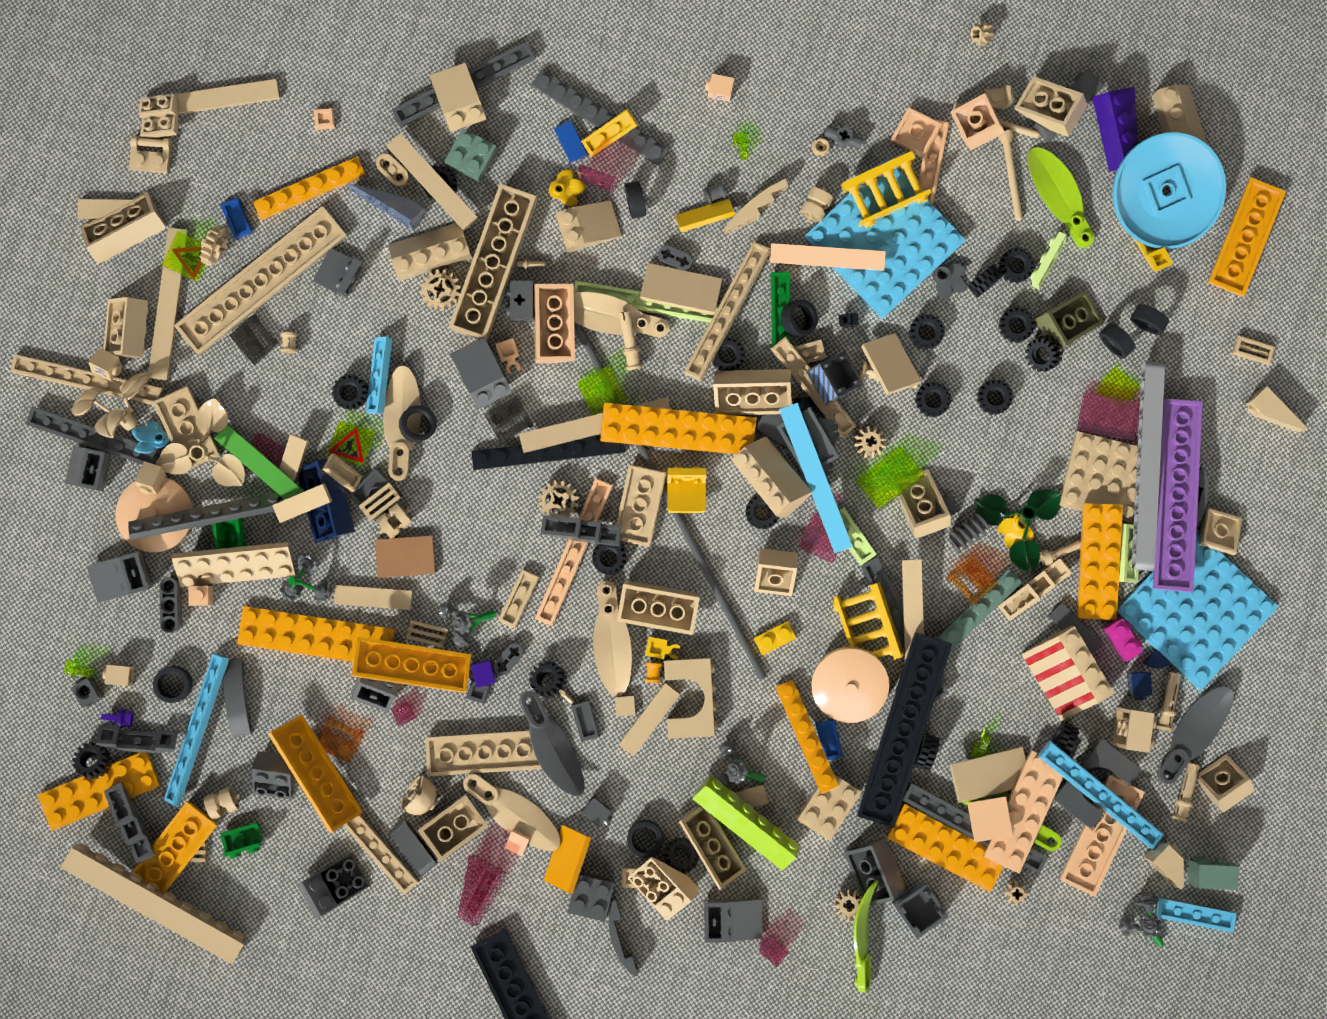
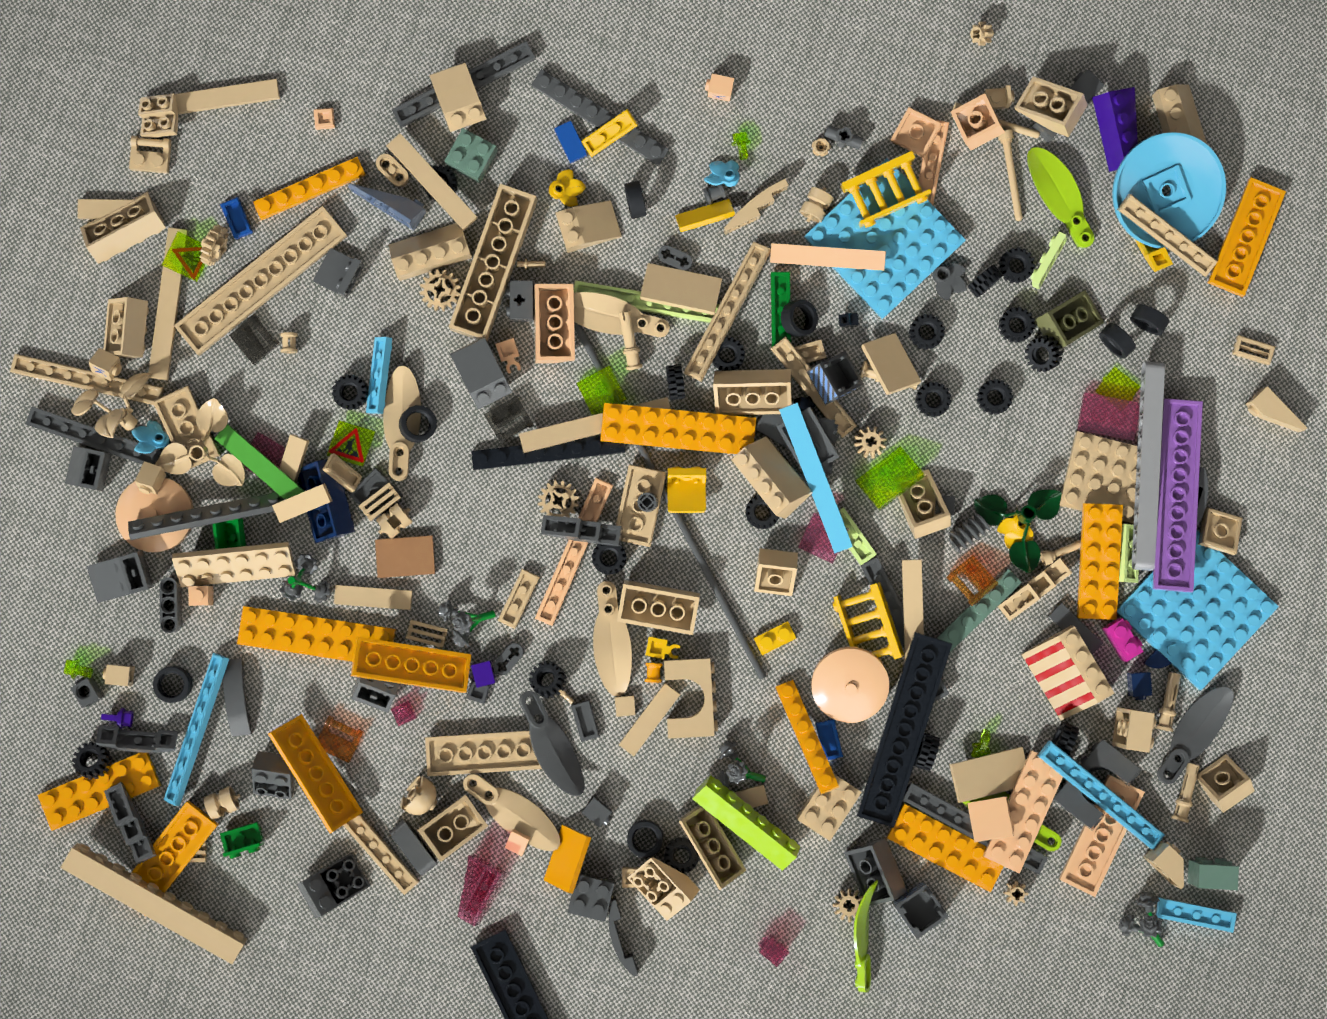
(596, 178): clear pink tile -> none
(649, 504): none -> dark grey wheel
(675, 382): none -> black tyre
(723, 173): none -> medium azure plate
(732, 920): dark grey slope -> none
(1167, 235): none -> tan tile

